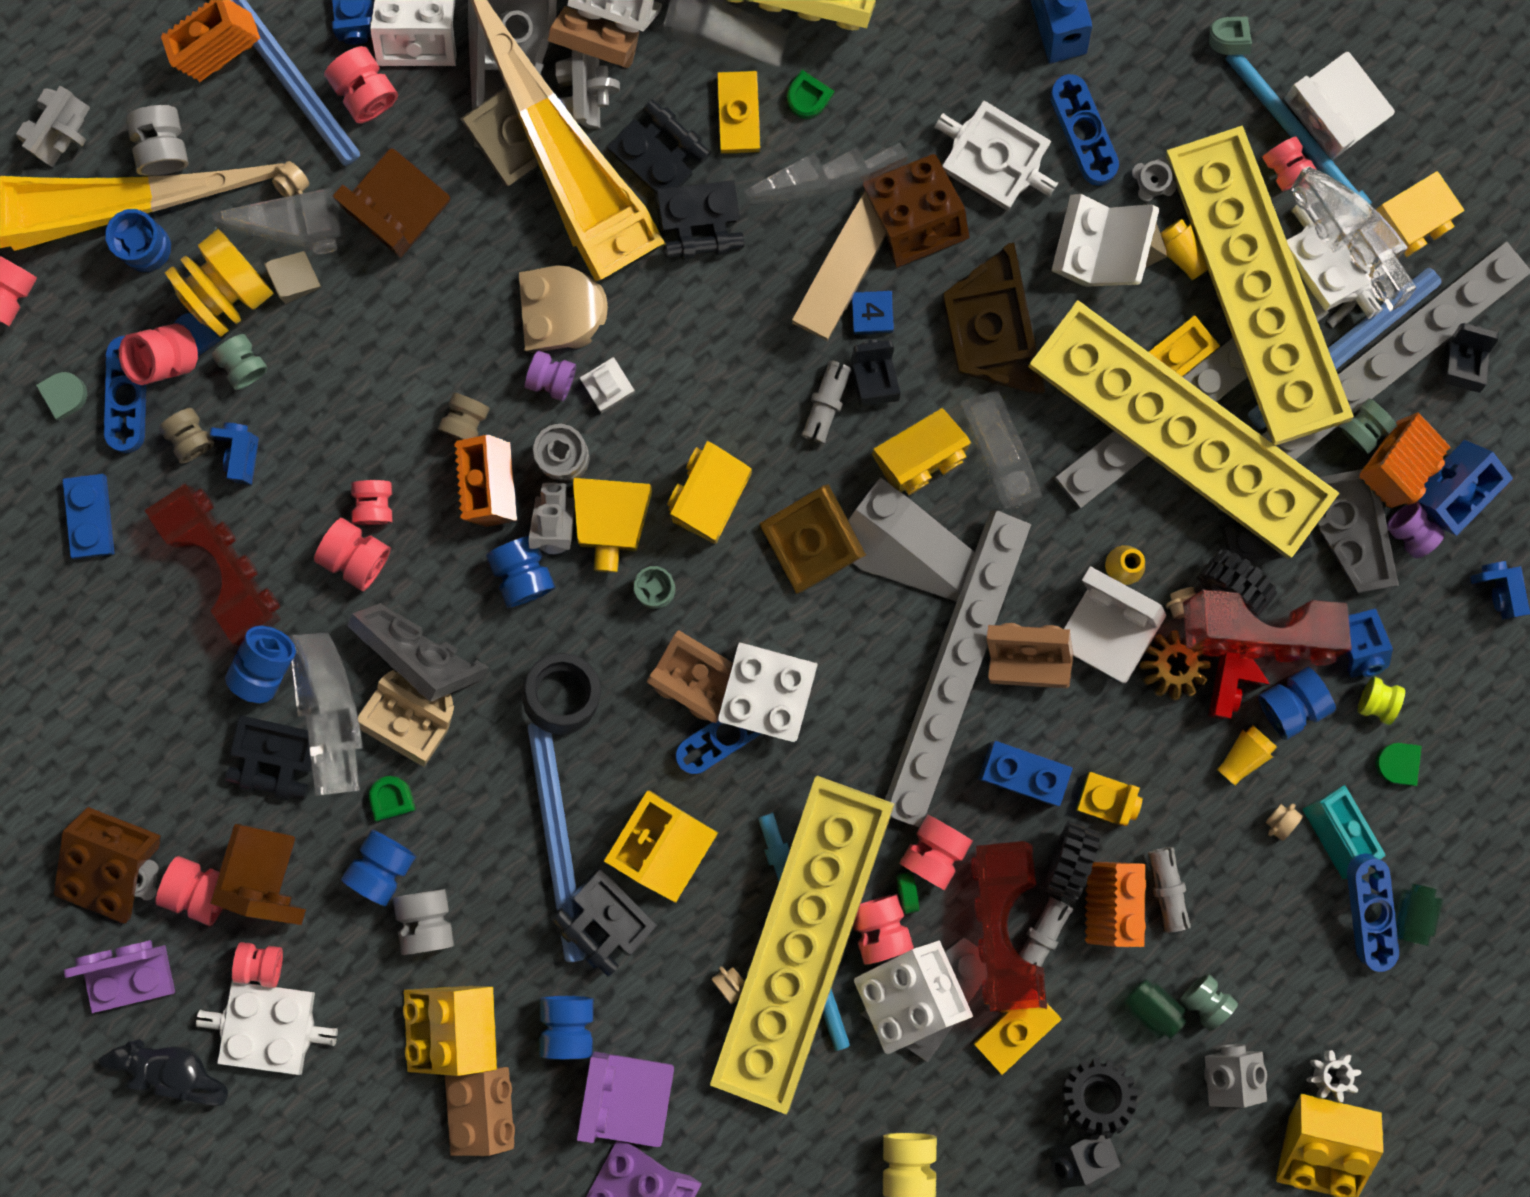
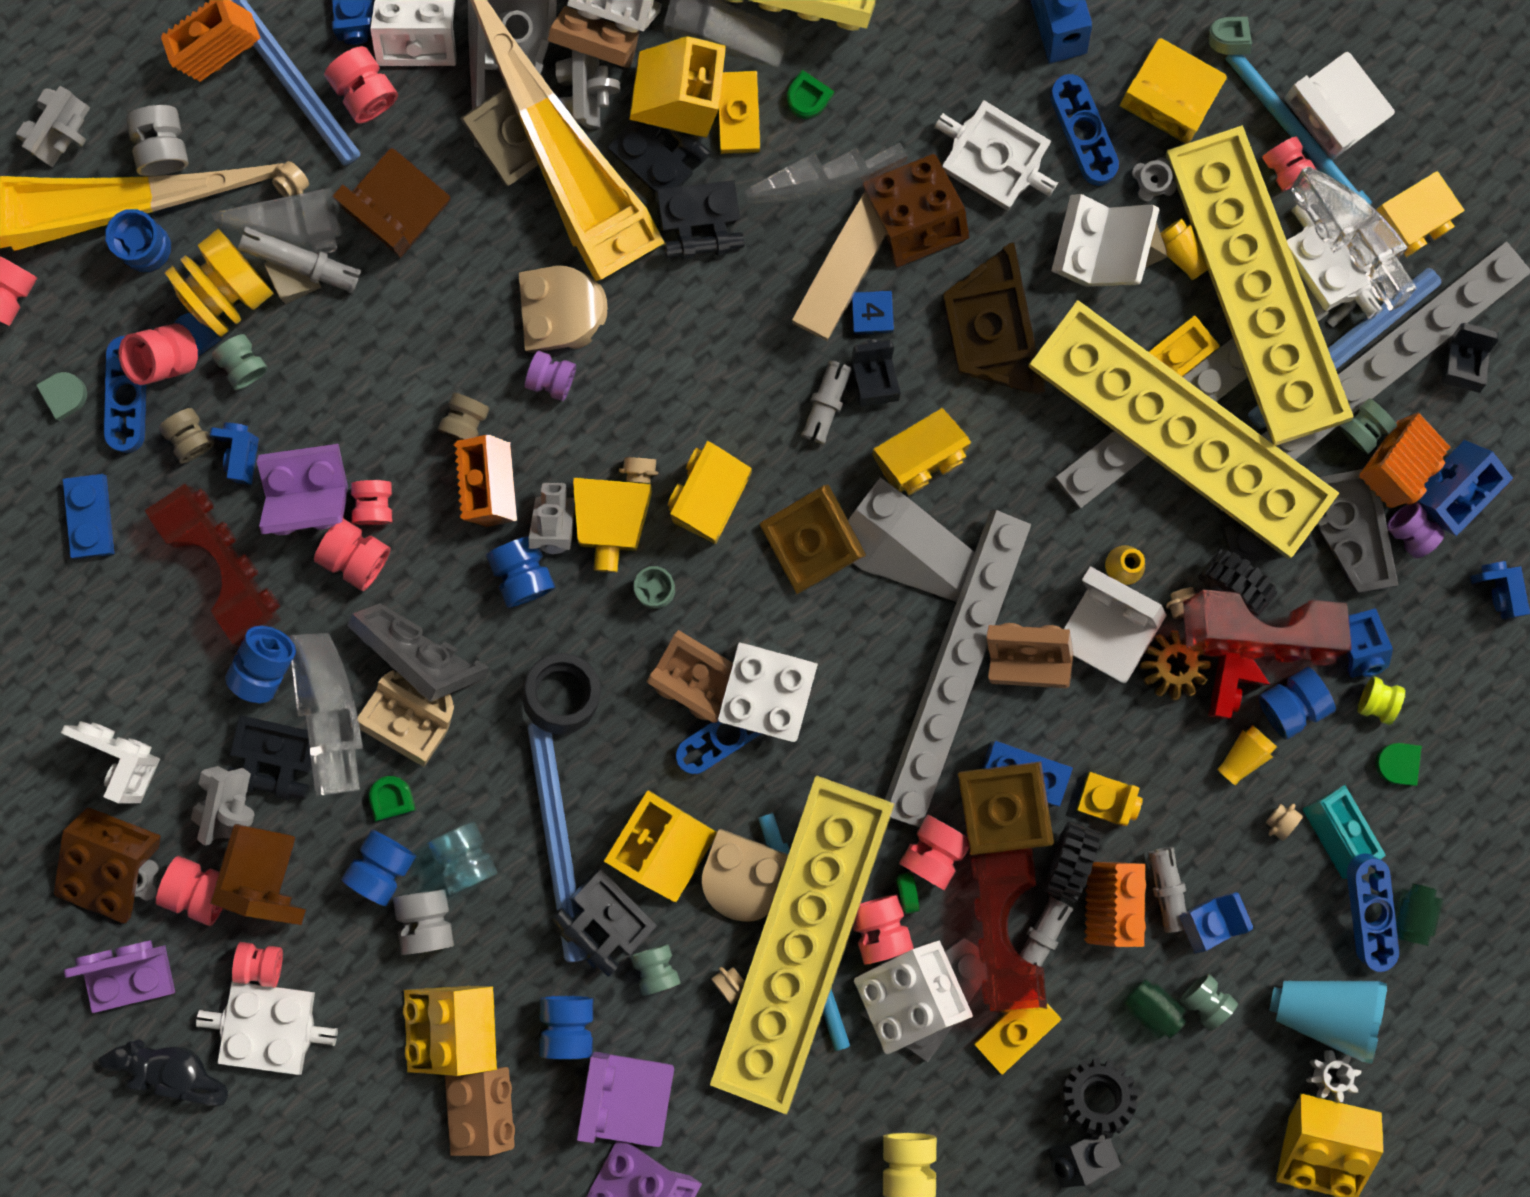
(131, 776): none -> white bracket
(223, 803): none -> light grey hips
(302, 489): none -> medium lavender bracket
(314, 265): none -> light grey pin
(462, 858): none -> clear light blue wheel
(561, 453): light grey wheel -> none
(607, 385): white tile -> none
(639, 469): none -> tan plate
(655, 970): none -> sand green wheel
(679, 85): none -> yellow slope
(741, 876): none -> tan slope
(1001, 452): clear slope -> none
(1006, 808): none -> pearl gold tile
(1173, 90): none -> yellow bracket
(1215, 921): none -> blue bracket
(1235, 1077): light grey brick -> none
(1334, 1013): none -> medium azure cone

